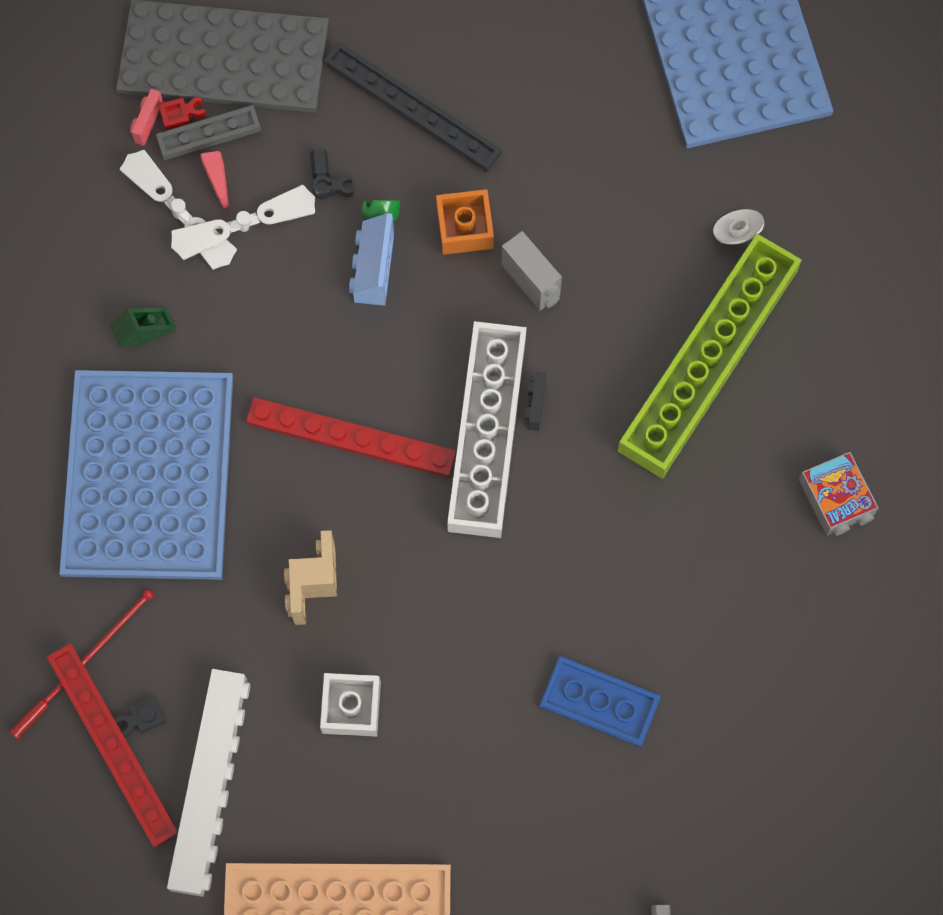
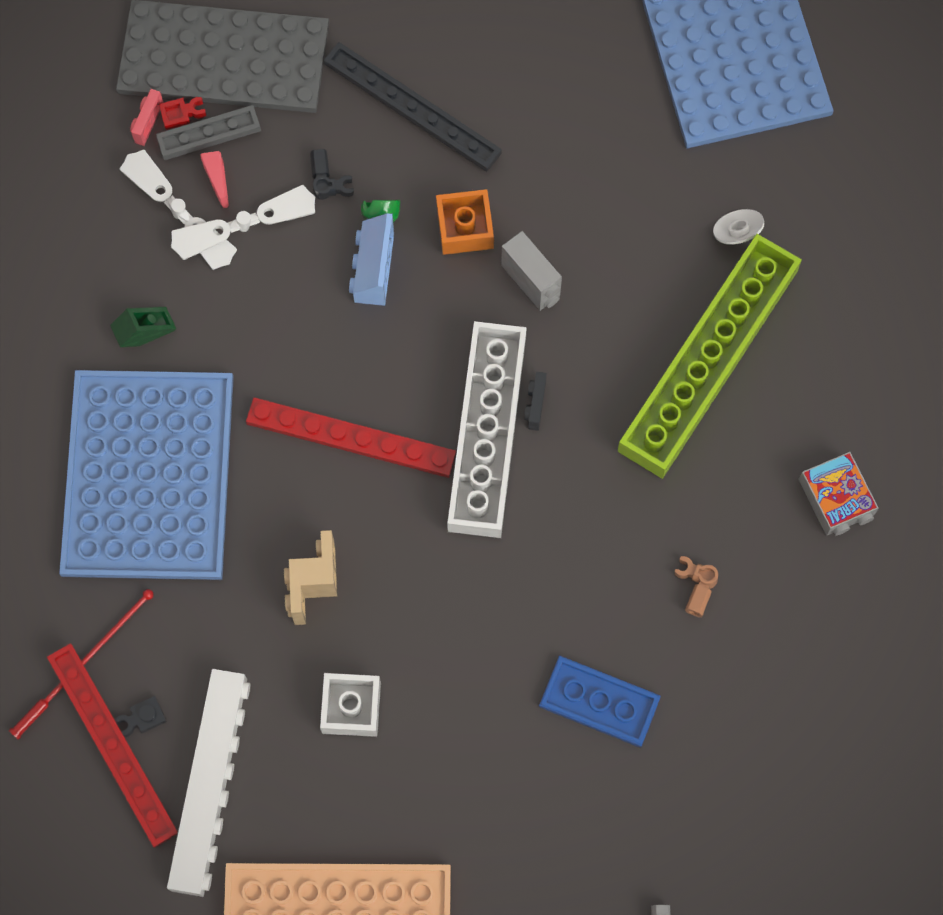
(706, 577): none -> nougat bar

